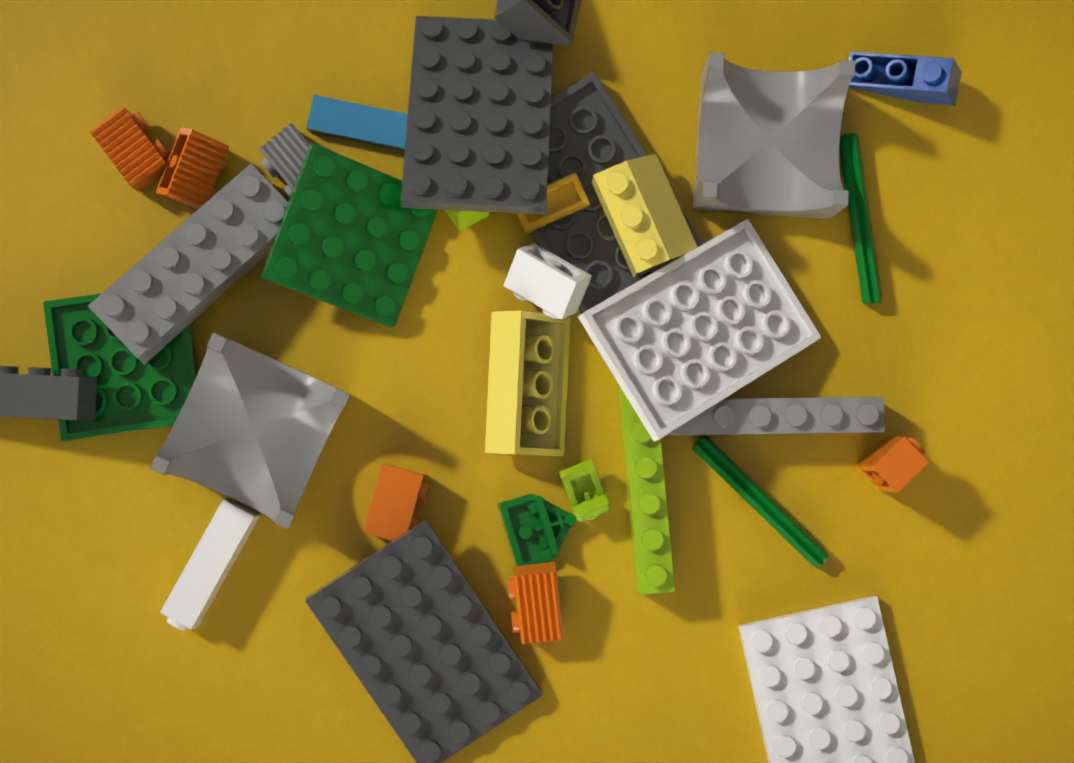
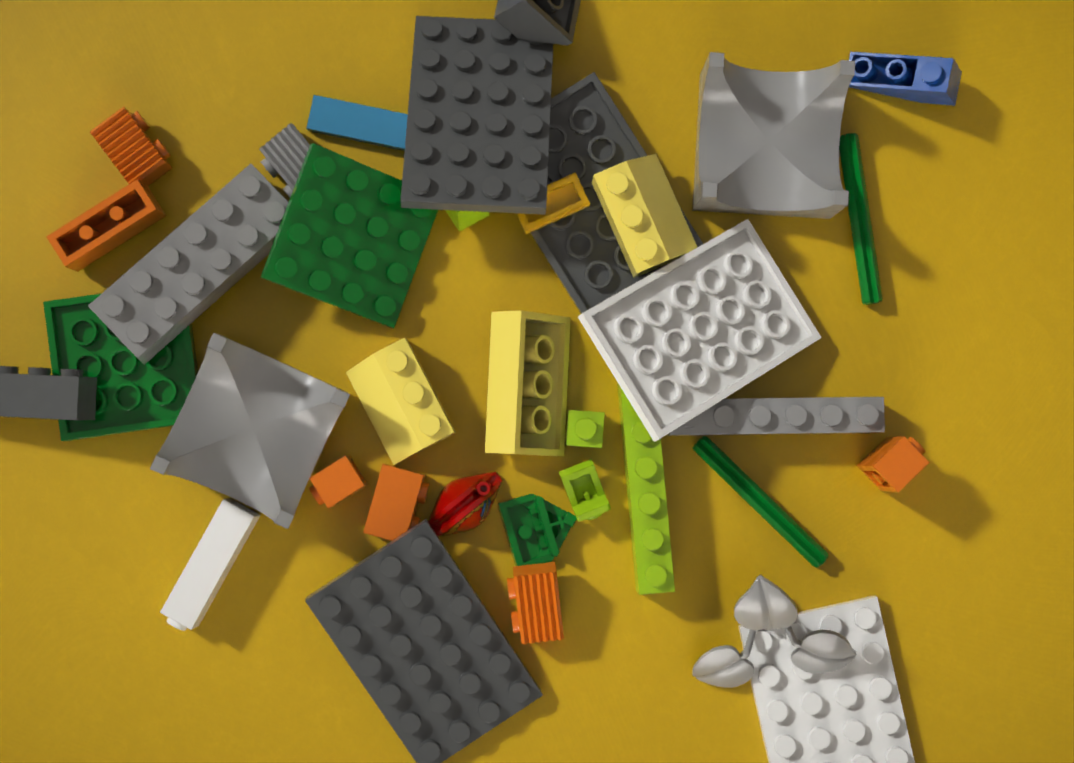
(106, 226): none -> orange brick
(193, 168): orange brick -> none
(337, 482): none -> orange brick
(400, 401): none -> light yellow slope
(464, 503): none -> red hat
(547, 281): white brick -> none
(585, 428): none -> lime brick
(770, 608): none -> light grey plant

